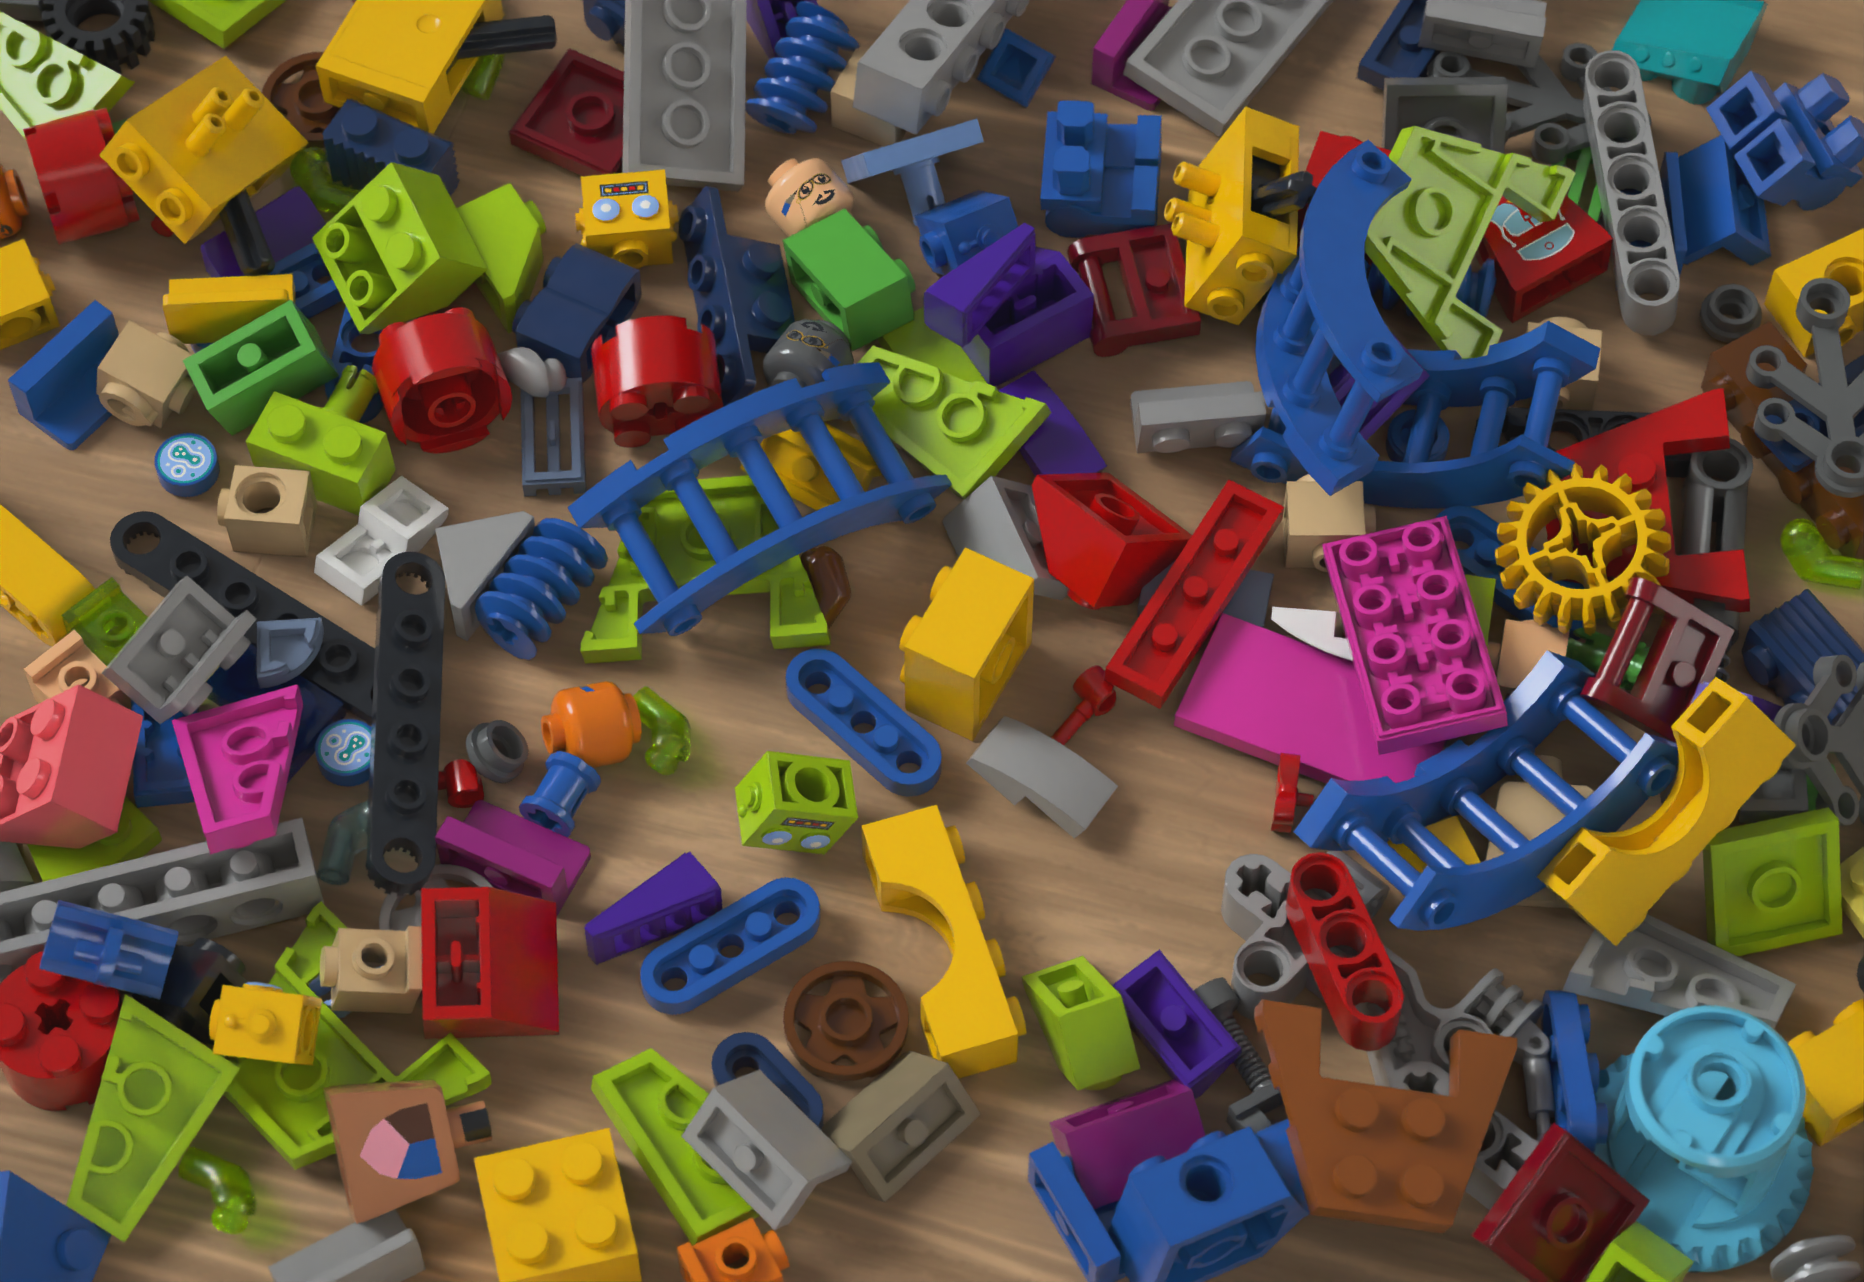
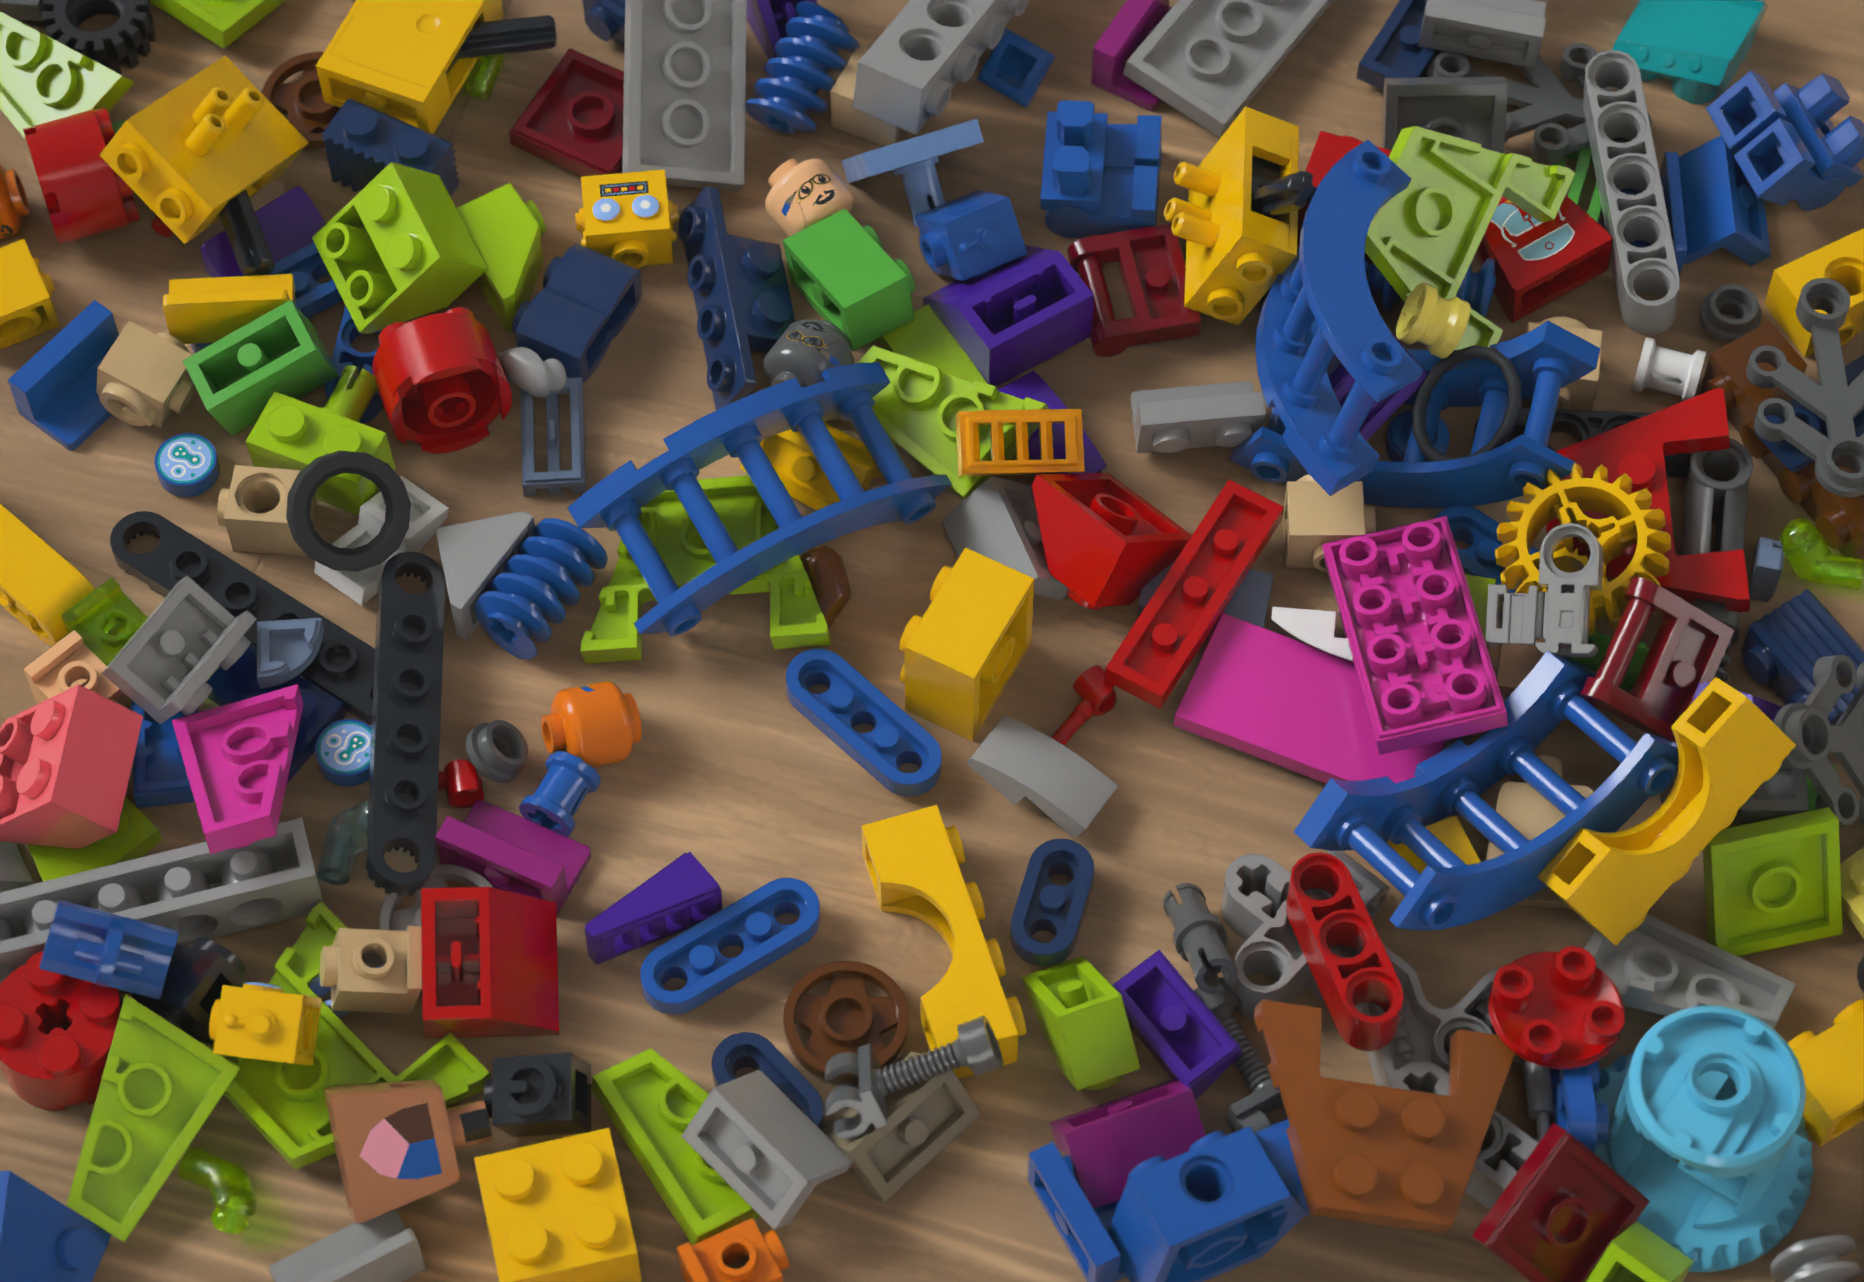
(312, 175): clear neon green arm -> none
(396, 516): none -> black tyre
(539, 1094): none -> black brick
(655, 378): red brick -> none
(669, 732): clear neon green arm -> none
(796, 802): lime head -> none
(968, 442): none -> light orange slope
(973, 1048): none -> dark grey bar
(975, 290): dark purple slope -> none
(1051, 906): none -> dark blue plate
(1200, 938): none -> dark grey pin
(1287, 793): red piece -> none
(1433, 320): none -> light yellow wheel
(1434, 377): none -> black piece
(1552, 615): none -> light grey piece
(1556, 1008): none -> red dish
(1668, 370): none -> white bush
(1765, 569): none -> sand blue tile

